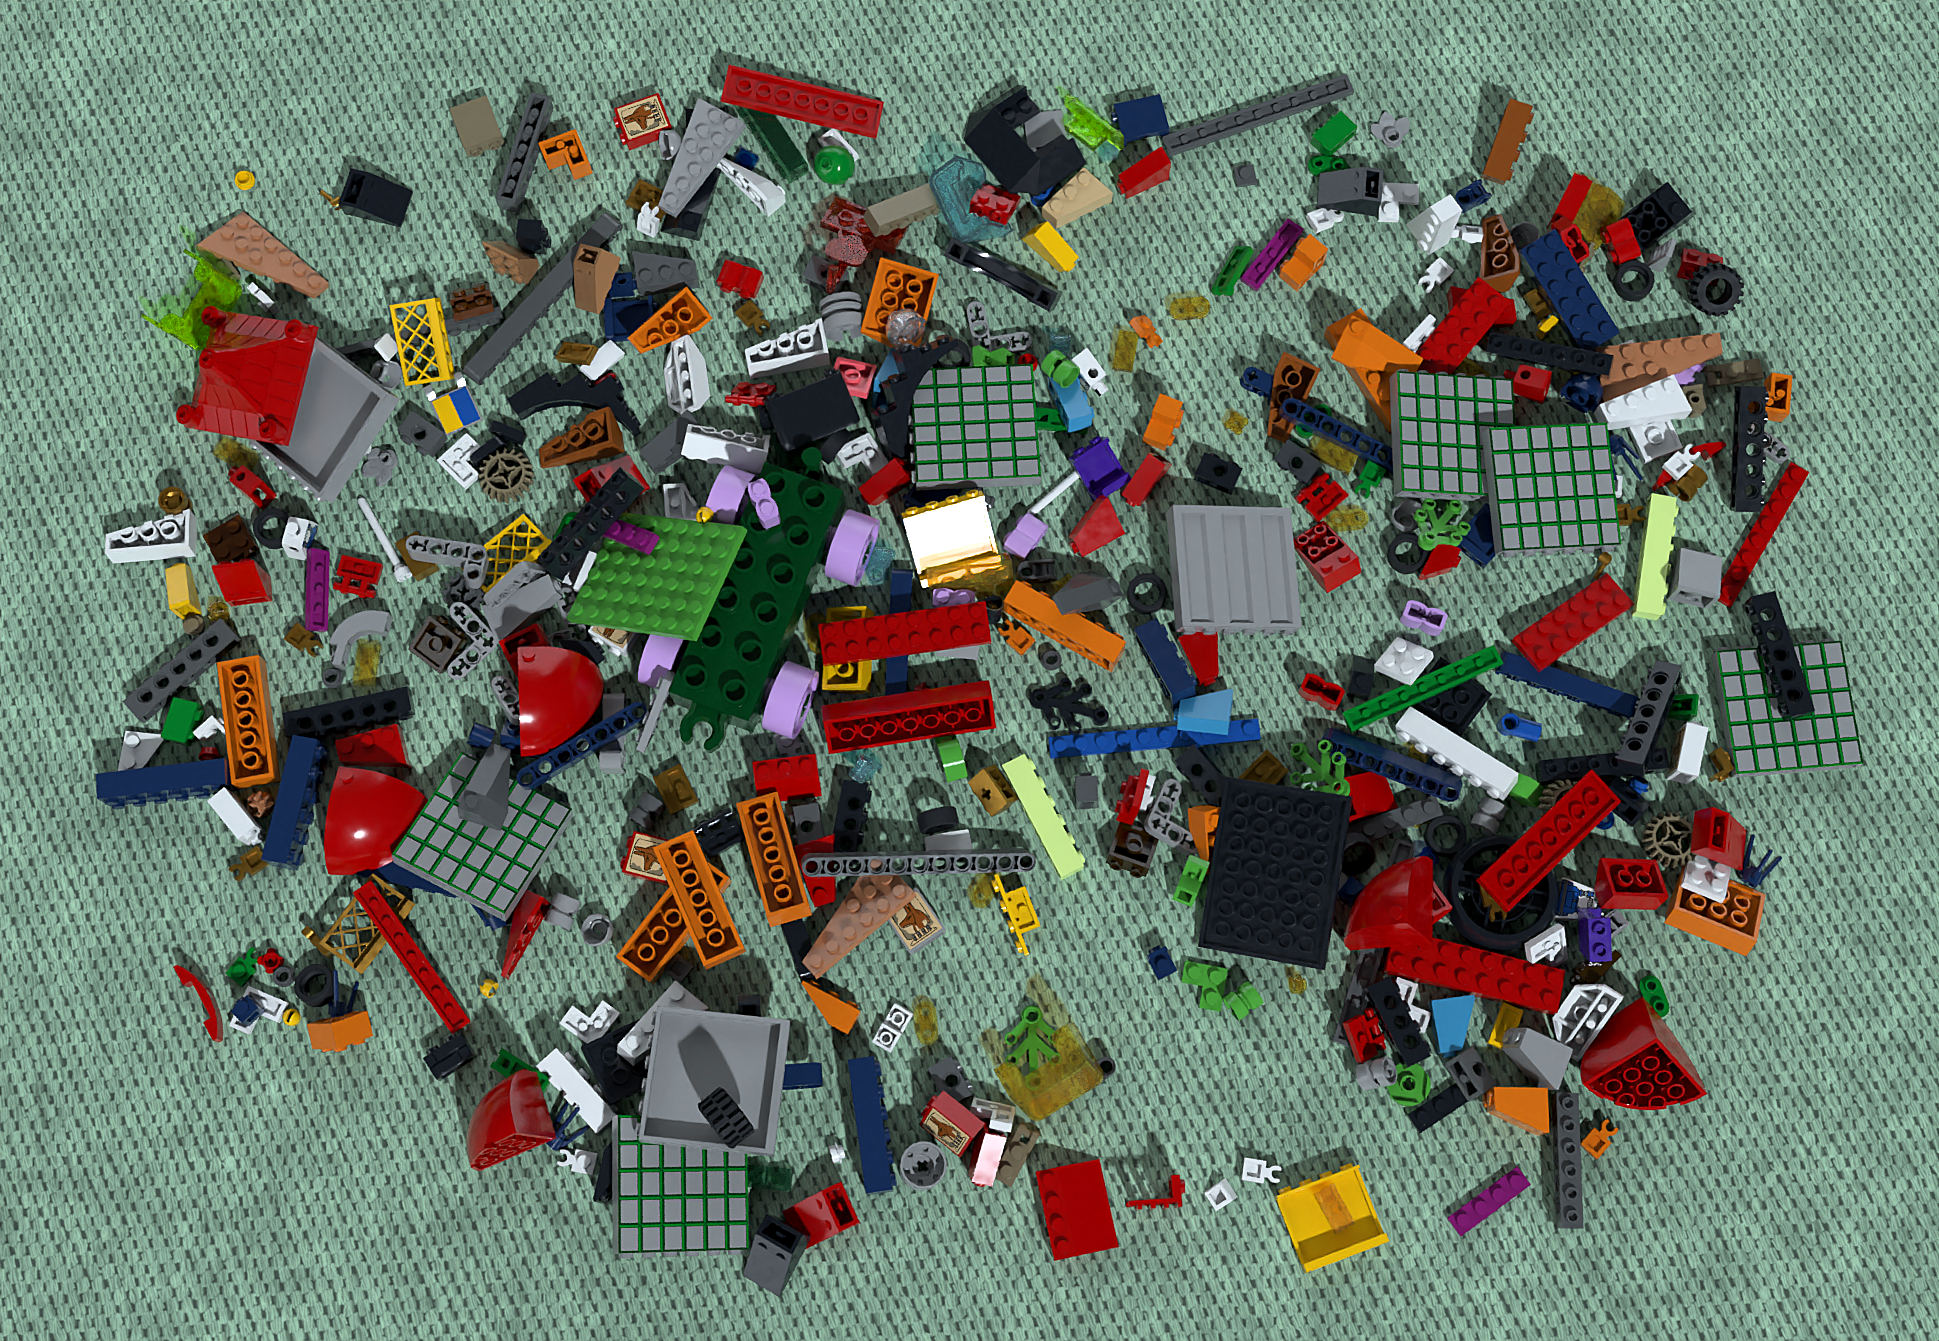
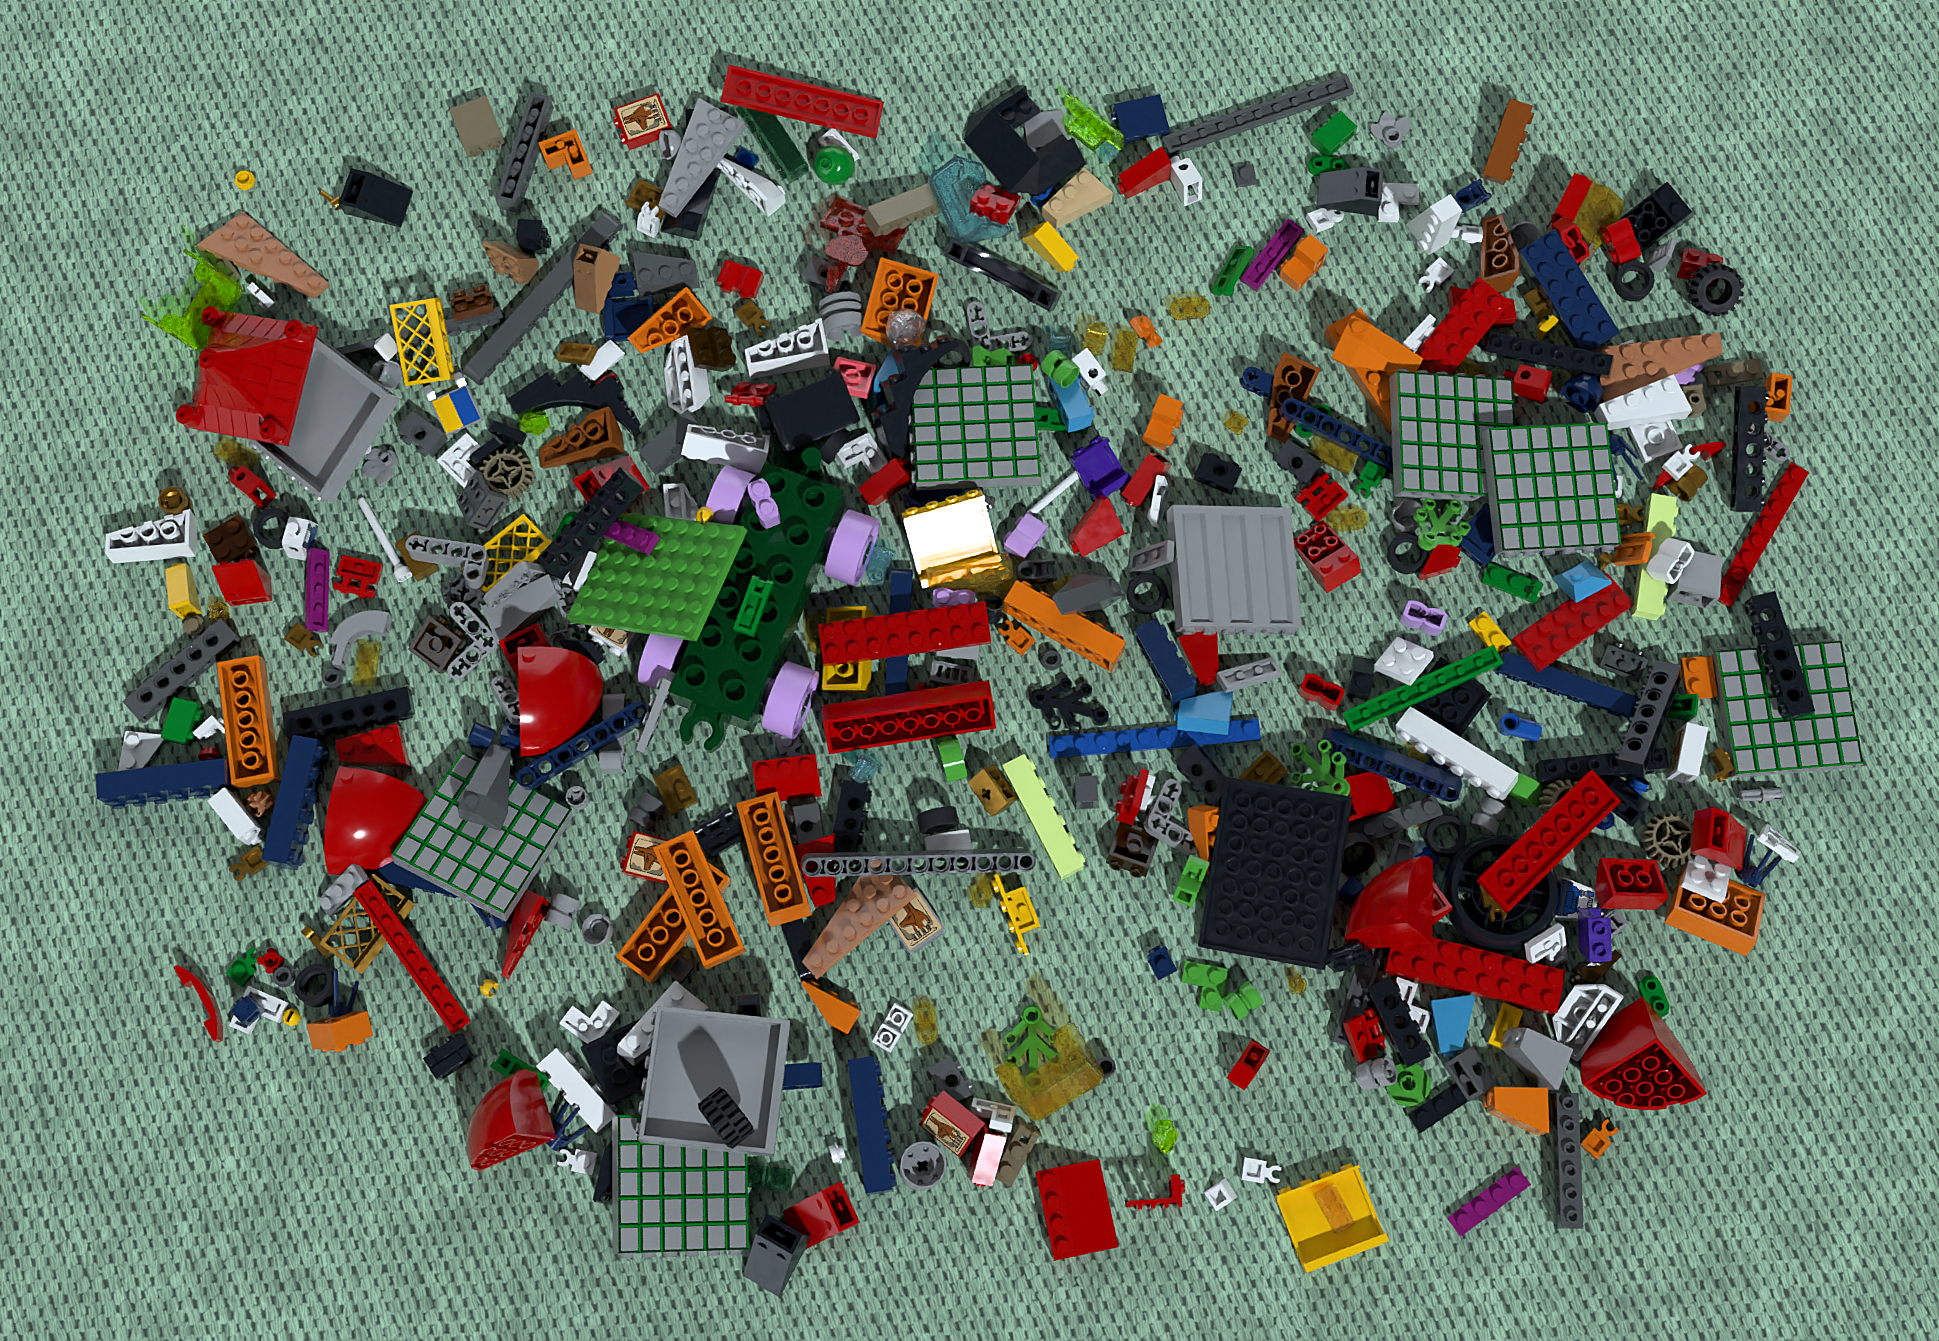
(342, 889): none -> light grey plate
(480, 504): none -> dark grey bracket
(534, 423): none -> clear neon green rock
(573, 797): none -> light grey wheel
(711, 348): none -> dark brown plate
(753, 606): none -> green plate
(949, 682): none -> light grey slope
(1096, 338): none -> clear yellow brick
(1151, 557): none -> light grey plate
(1159, 501): none -> white wing
(1164, 1135): none -> clear neon green rock
(1182, 175): none -> white torso
(1248, 674): none -> light grey plate
(1248, 1064): none -> red slope
(1348, 955): none -> black plate
(1489, 632): none -> yellow plate
(1511, 583): none -> green plate
(1581, 580): none -> dark azure slope
(1623, 661): none -> pearl dark grey bracket
(1633, 549): none -> orange plate
(1670, 560): none -> white brick
(1699, 676): none -> orange plate
(1761, 794): none -> light grey axle
(1778, 843): none -> white wing

